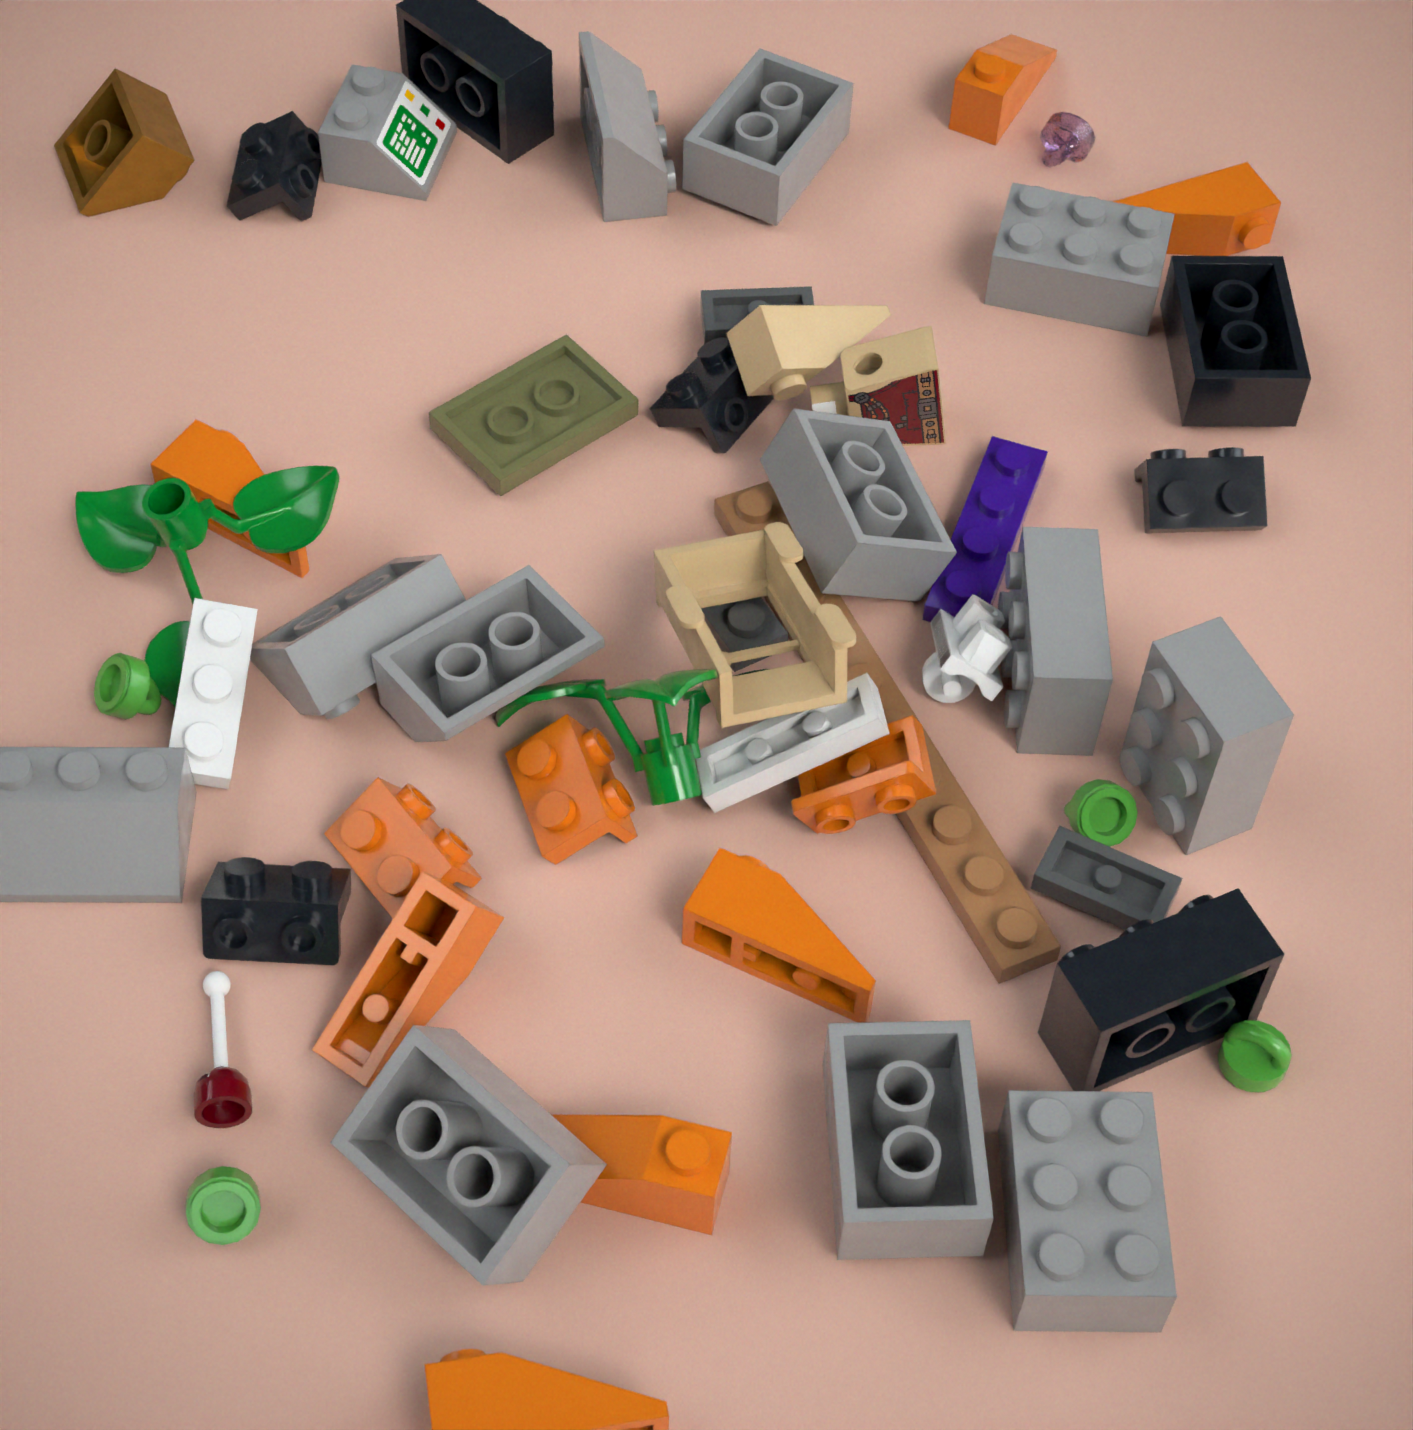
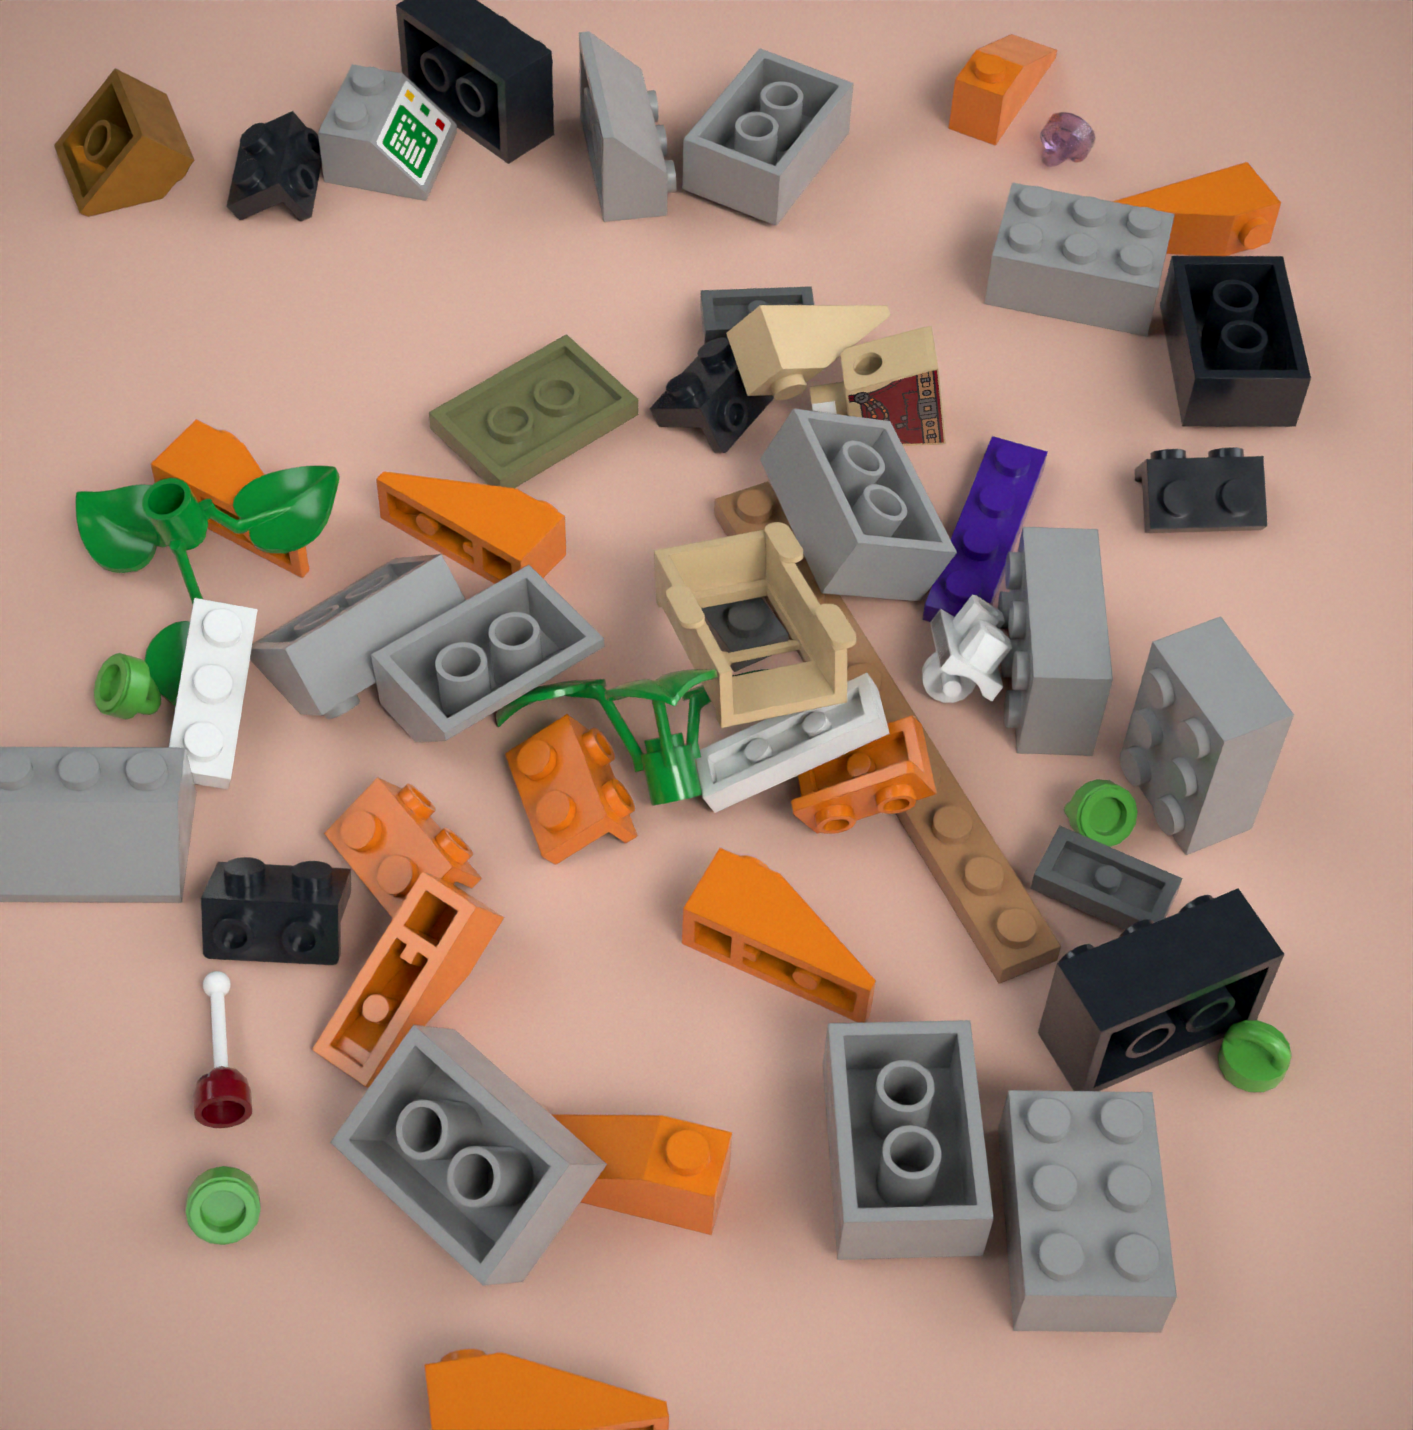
(475, 524): none -> orange slope

